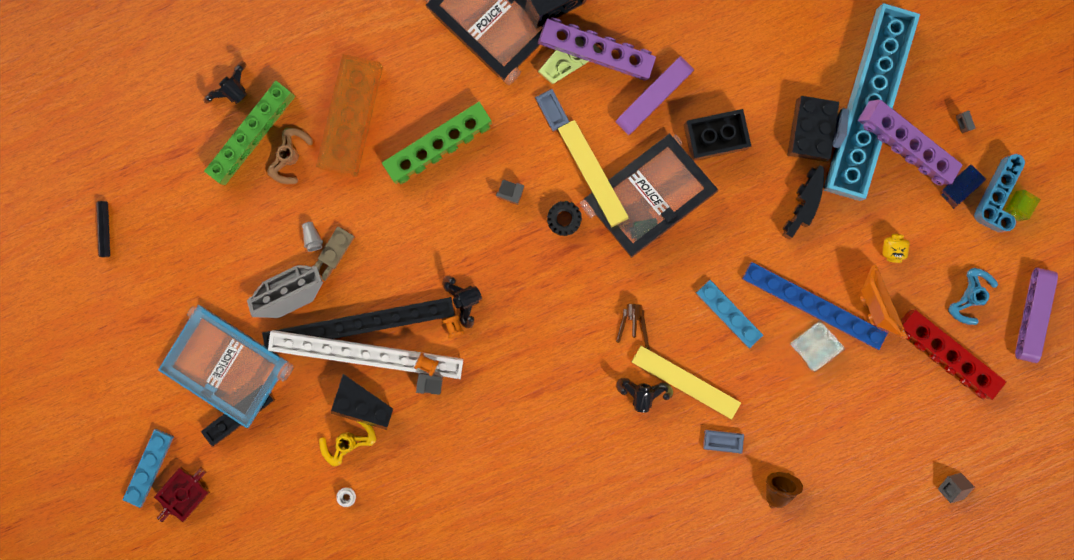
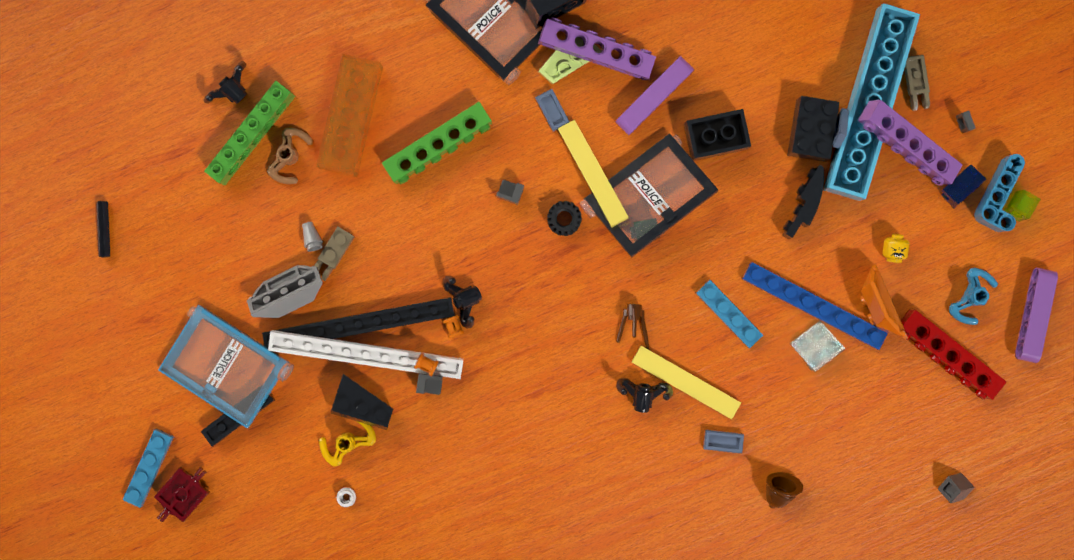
(917, 81): none -> dark tan hinge

